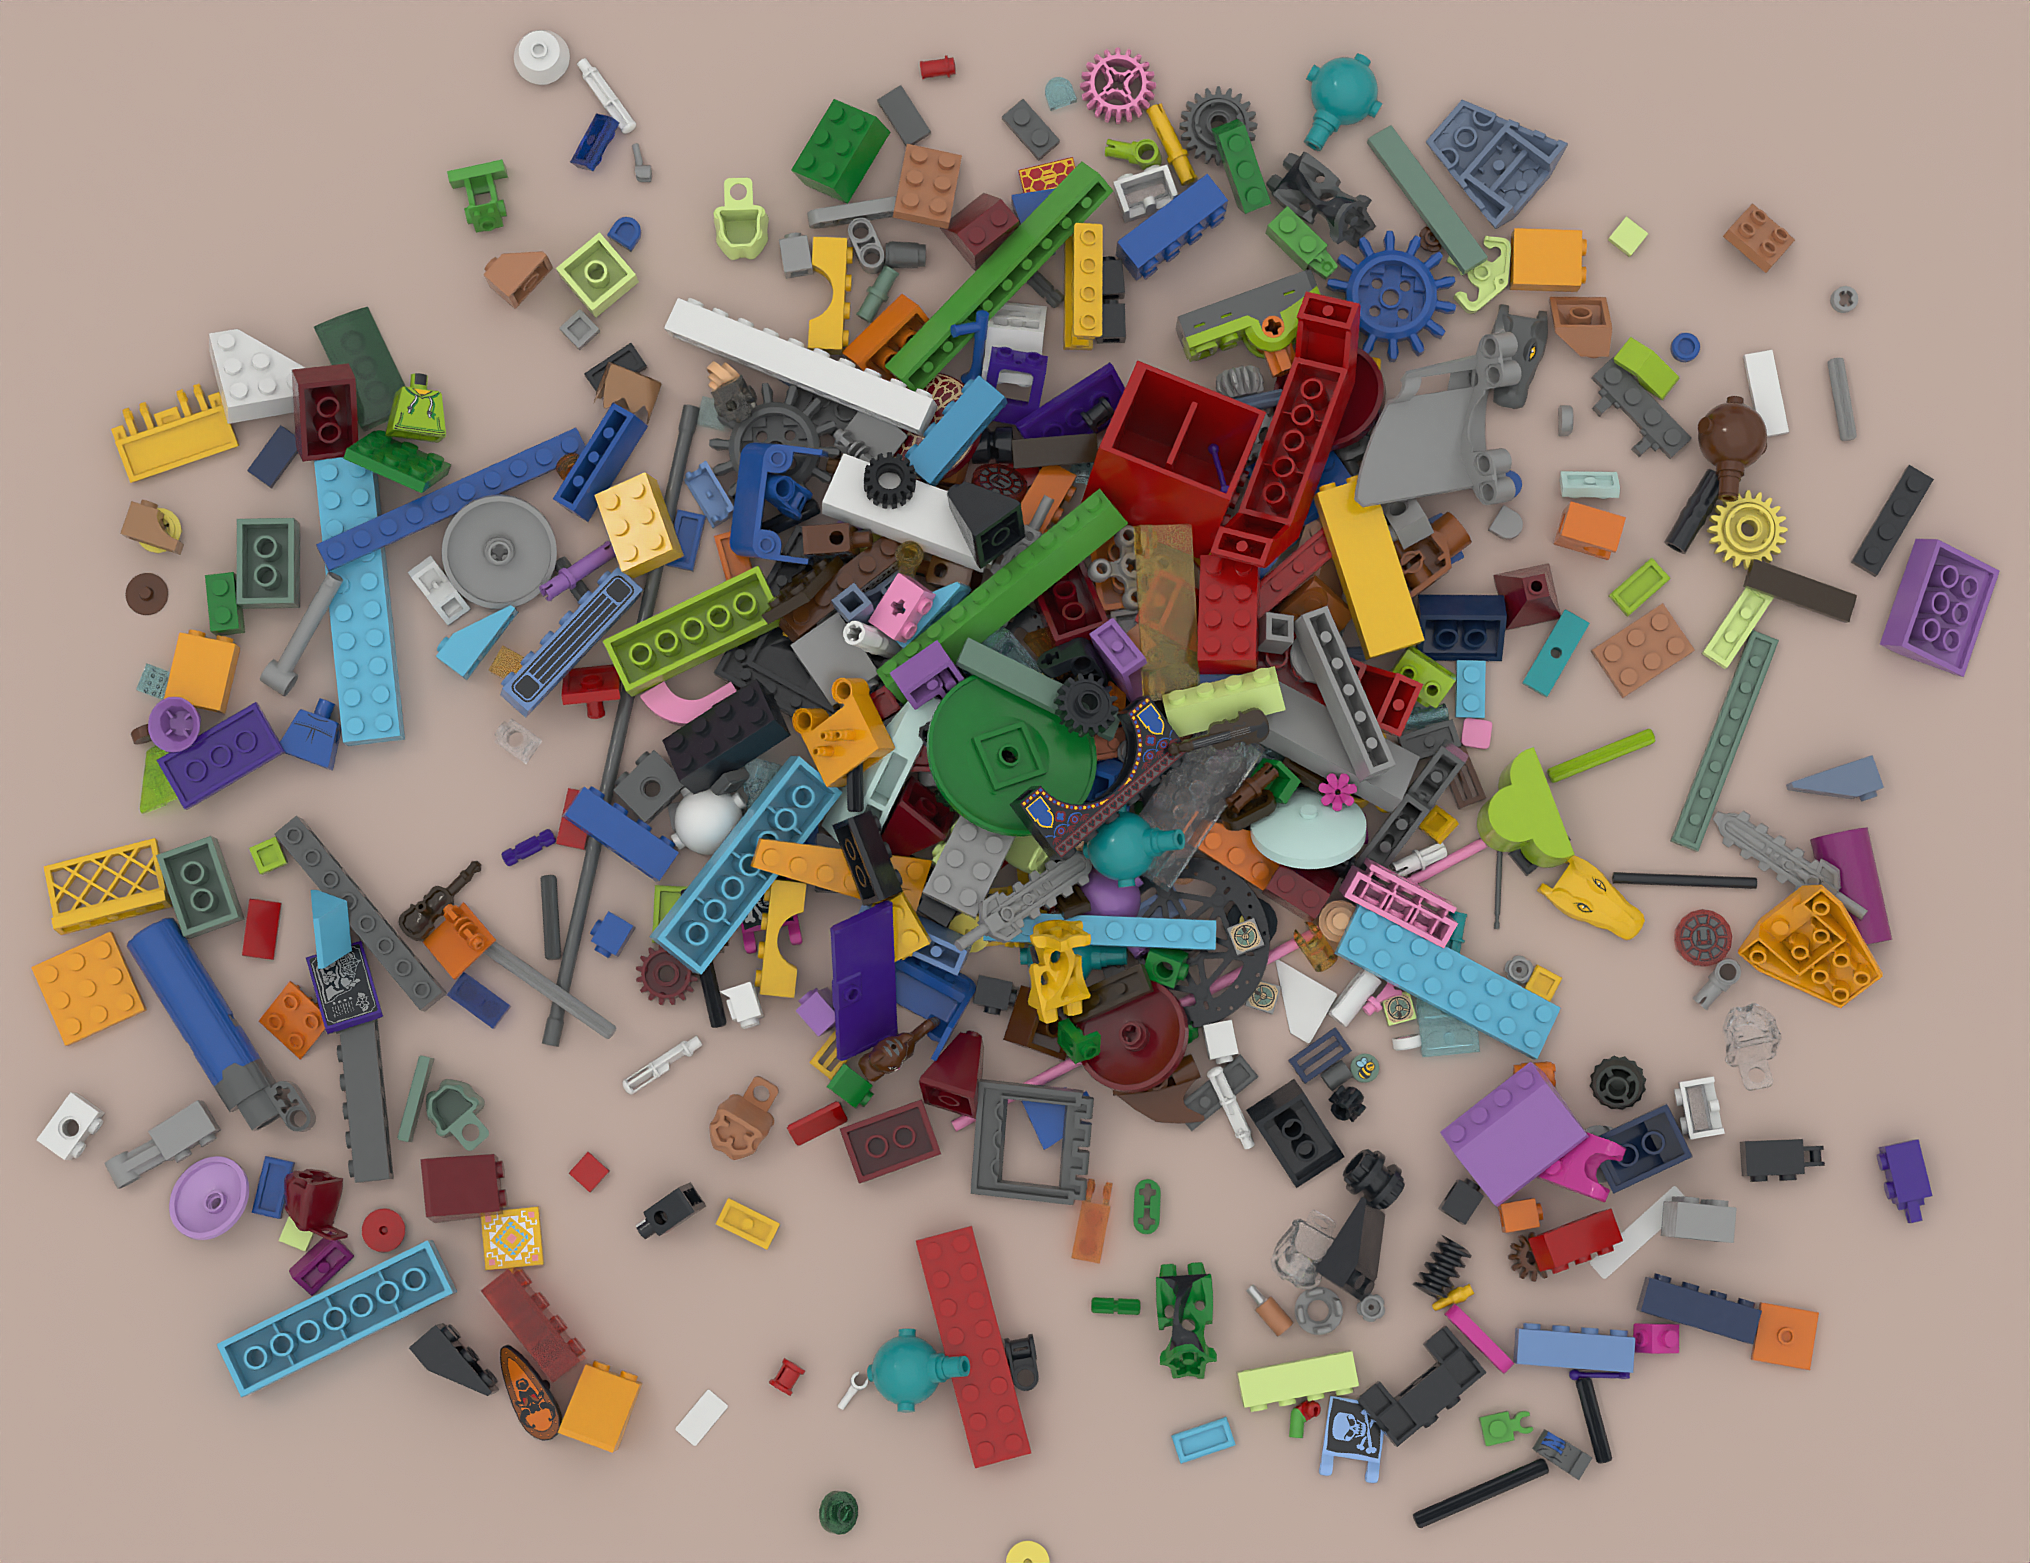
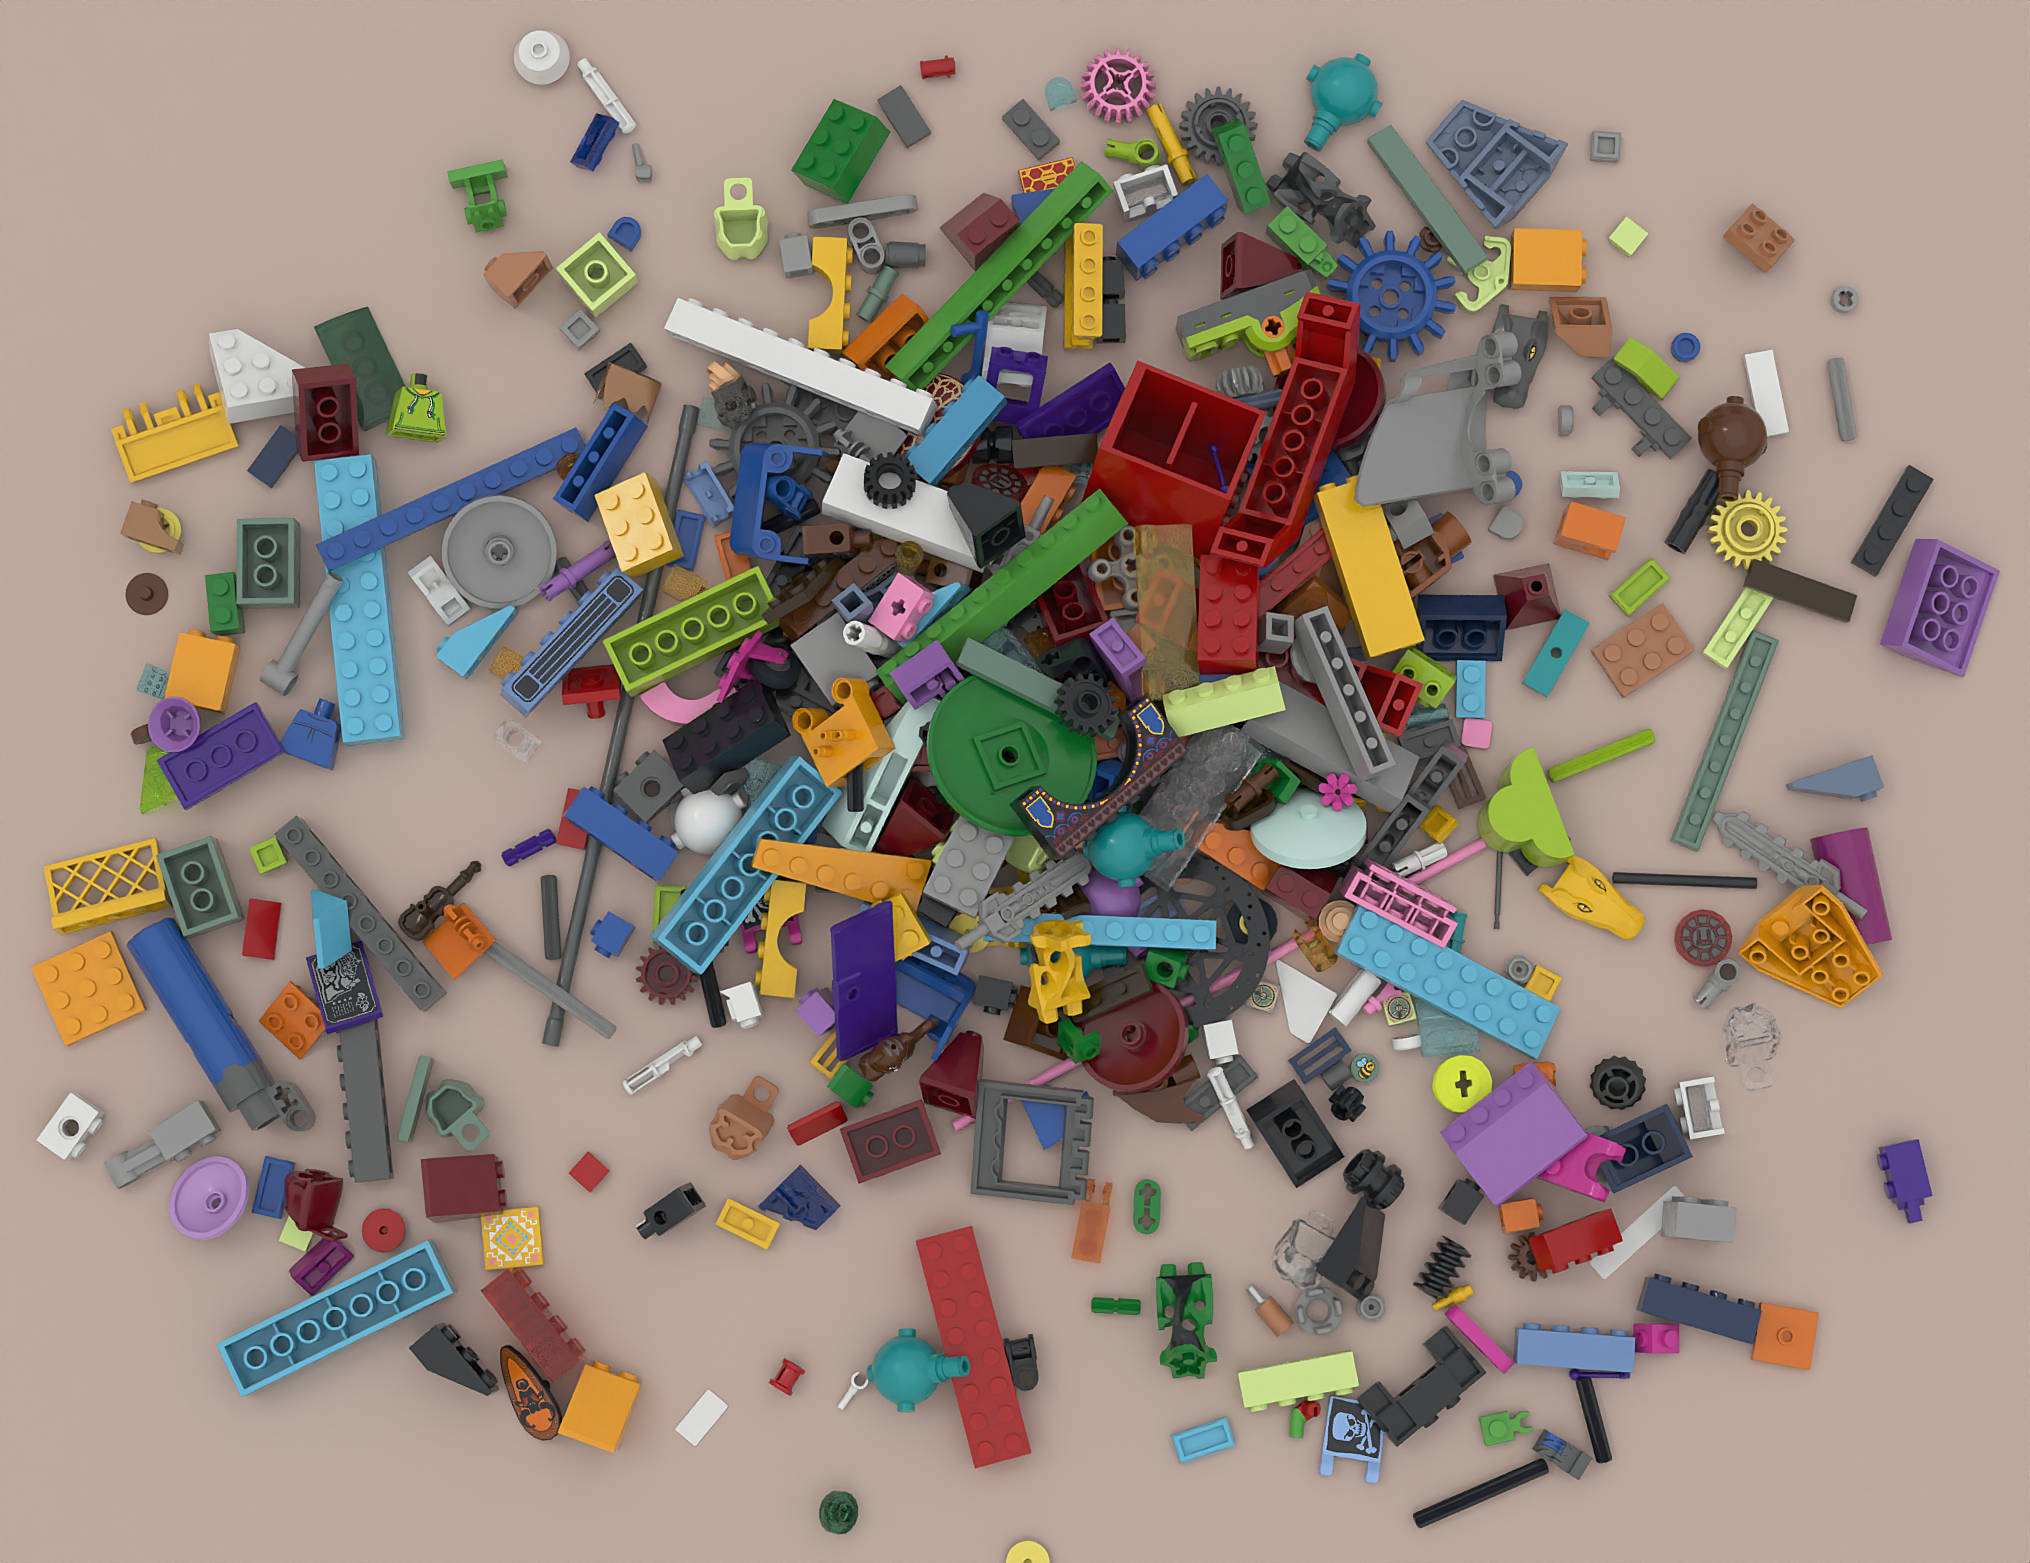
(398, 461): green plate -> none
(479, 1000): clear blue plate -> none
(683, 584): none -> clear yellow brick
(765, 662): none -> plate
(801, 1200): none -> clear blue slope
(868, 857): black slope -> none
(927, 186): nougat plate -> none
(1098, 414): black bush -> none
(1245, 936): tile -> none
(1248, 727): dark brown piece -> none
(1251, 264): none -> dark red slope
(1449, 1072): none -> neon yellow piece
(1605, 146): none -> light grey tile
(1777, 1158): black brick -> none

